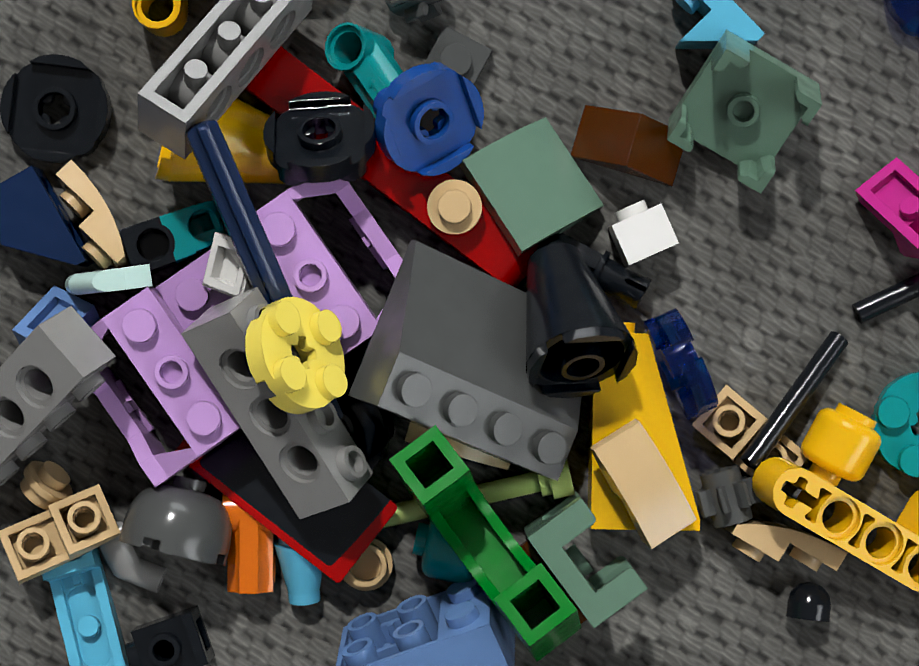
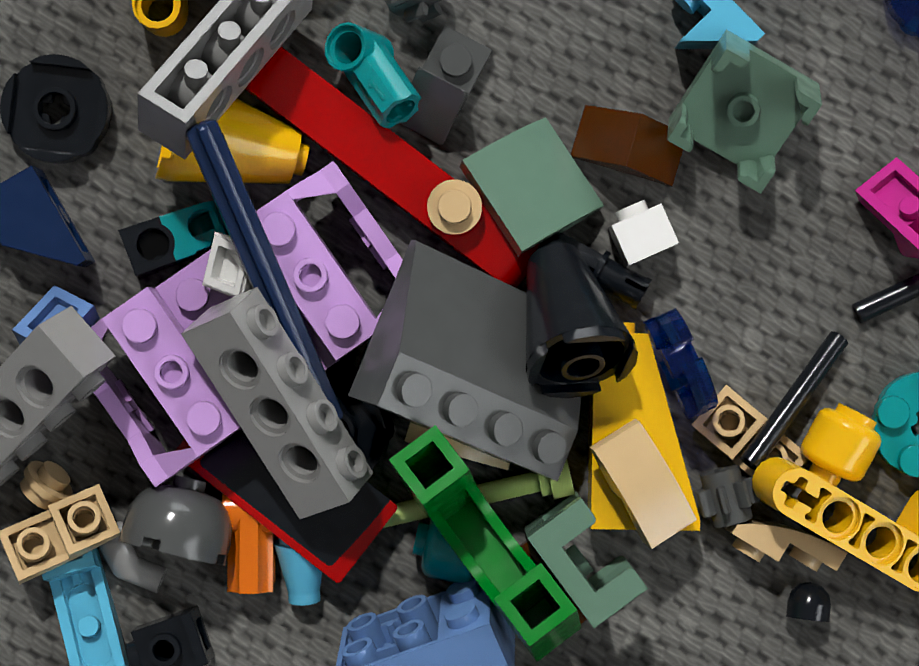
(99, 228): tan slope -> none
(109, 280): light aqua piece -> none
(297, 382): light yellow plate -> none
(341, 155): black plate -> none
(371, 568): tan plate -> none
(405, 102): blue plate -> none

